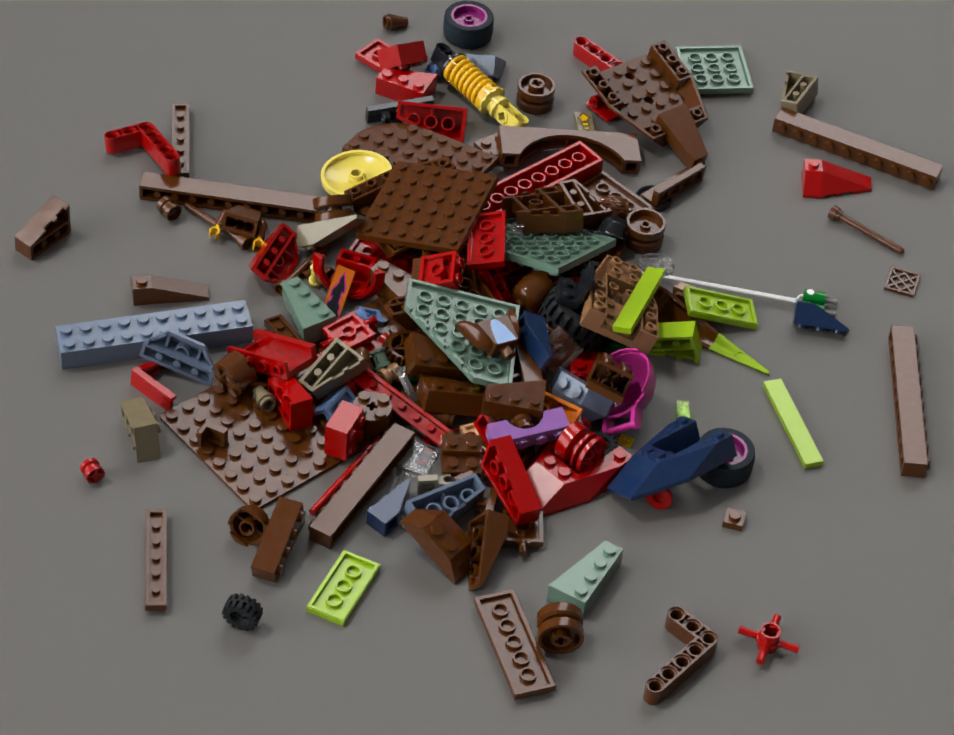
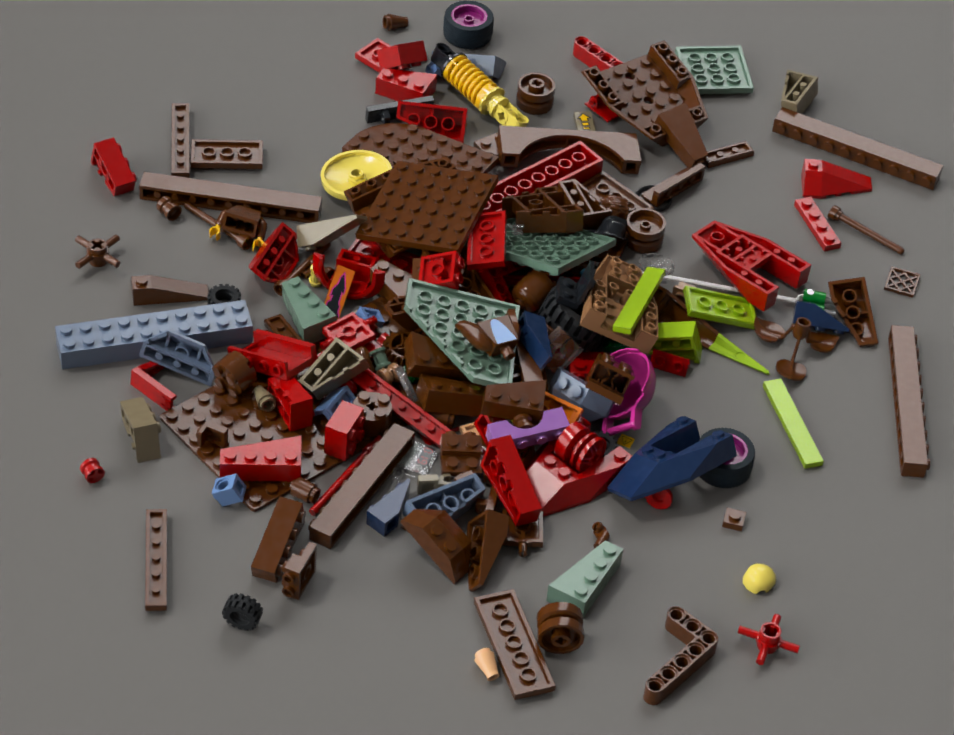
(44, 228): reddish brown wedge -> none
(97, 252): none -> reddish brown bar
(113, 165): none -> red wedge
(149, 138): red beam -> none
(223, 293): none -> black tyre
(226, 154): none -> reddish brown plate
(229, 490): none -> medium blue brick
(248, 525): reddish brown cylinder -> none
(264, 460): none -> wedge
(299, 571): none -> reddish brown plate
(304, 490): none -> reddish brown brick
(333, 206): reddish brown wheel -> none
(343, 588): lime tile -> none
(487, 663): none -> light nougat cone
(600, 533): none -> reddish brown arm
(670, 362): none -> red hinge
(682, 409): clear neon green piece -> none
(728, 154): none -> reddish brown tile
(741, 253): none -> red wedge
(759, 578): none -> light yellow hair
(817, 224): none -> plate
(818, 341): none -> reddish brown plant
(854, 306): none -> reddish brown wedge

